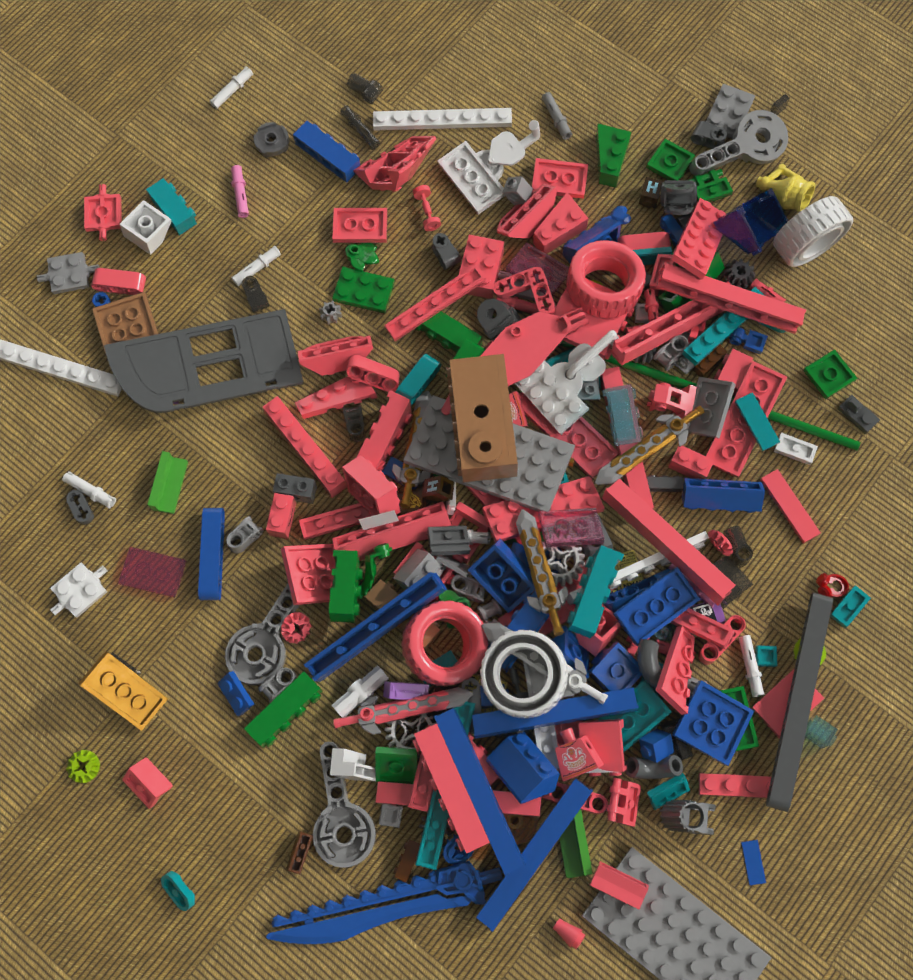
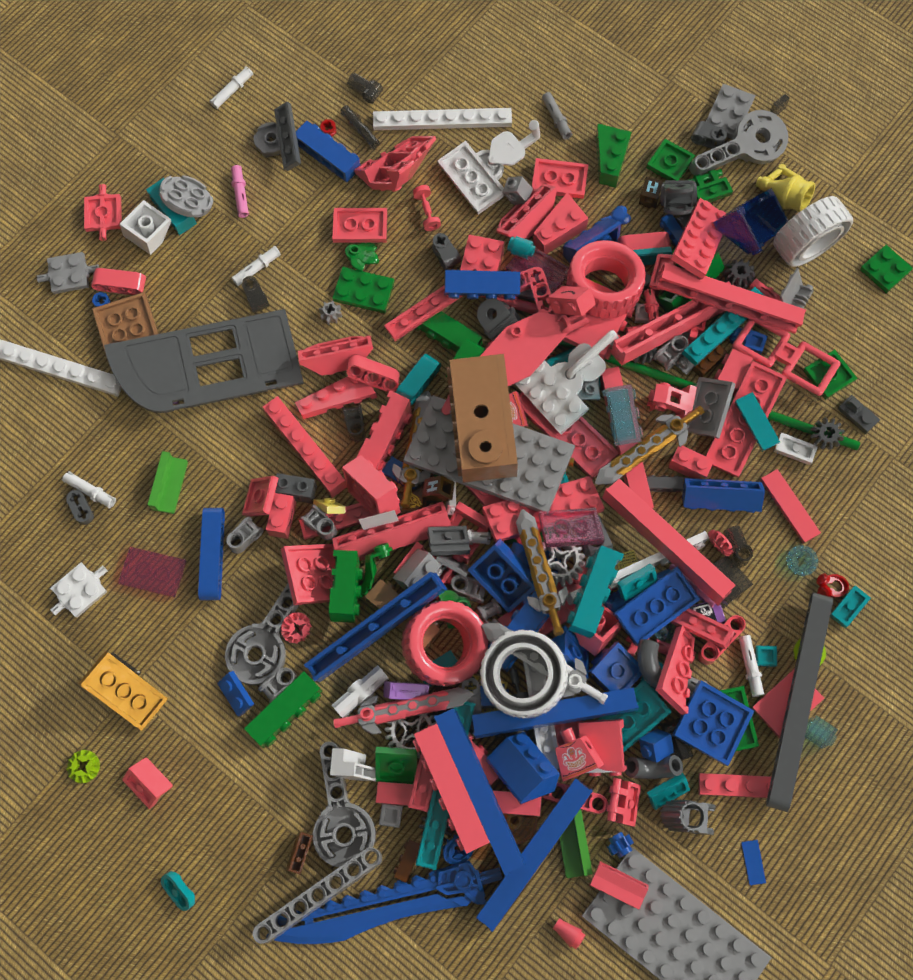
(185, 196): none -> light grey tile
(260, 496): none -> coral tile
(287, 136): none -> dark grey tile
(307, 898): none -> light grey beam
(317, 521): none -> light grey piece
(326, 123): none -> red bush
(329, 506): none -> light yellow plate
(481, 283): none -> blue brick
(521, 247): none -> teal brick
(571, 300): none -> coral brick
(620, 844): none -> blue gear
(637, 582): none -> teal plate
(788, 355): none -> coral bar
(795, 292): none -> light grey hinge
(810, 559): none -> clear light blue gear
(831, 427): none -> dark grey gear
(886, 268): none -> green plate

